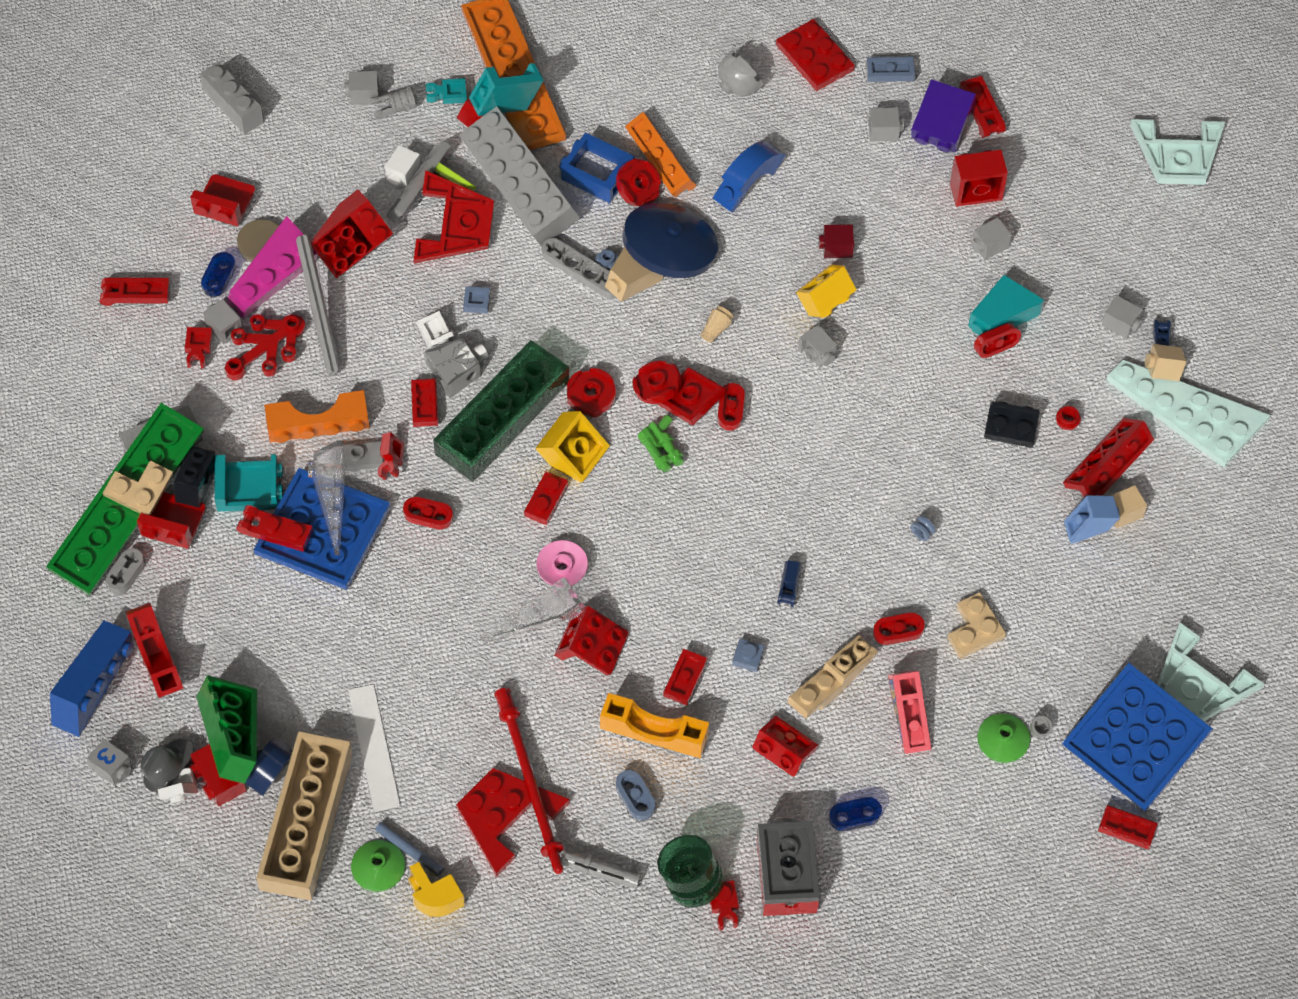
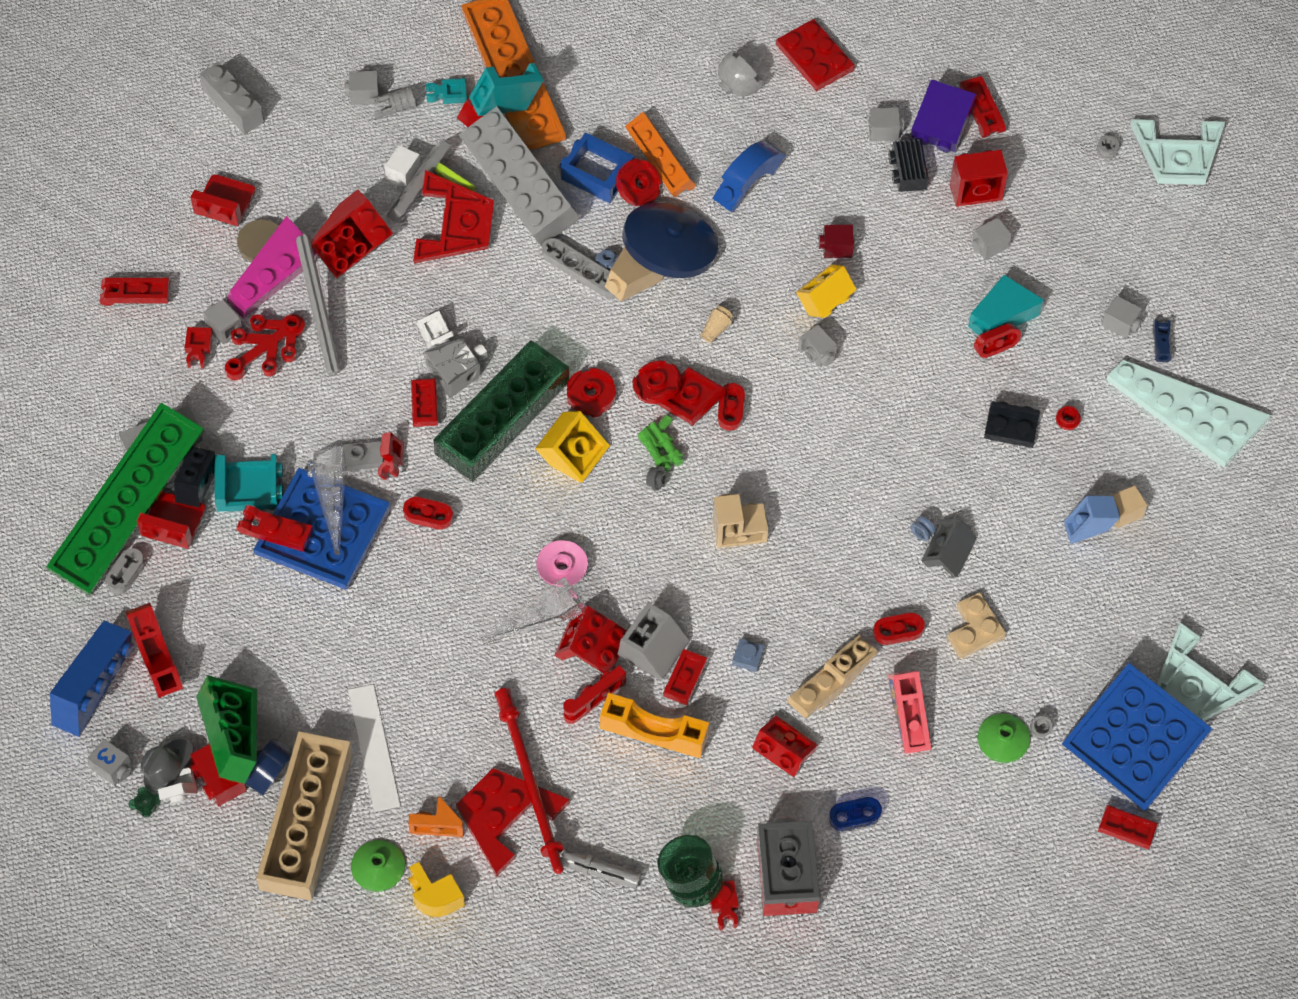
(139, 495): tan plate -> none
(144, 809): none -> clear green plate
(216, 276): clear blue plate -> none
(345, 415): orange arch -> none
(409, 849): sand blue bar -> none
(442, 824): none -> orange slope
(476, 299): sand blue plate -> none
(546, 498): red plate -> none
(594, 695): none -> red plate
(636, 796): sand blue plate -> none
(653, 642): none -> light grey slope
(656, 478): none -> dark grey plate
(736, 523): none -> tan brick
(789, 582): dark blue bar -> none
(890, 69): sand blue plate -> none
(909, 165): none -> black brick
(949, 546): none -> dark grey panel
(1112, 460): red fence -> none
(1113, 144): none -> light grey bush
(1165, 362): tan brick -> none

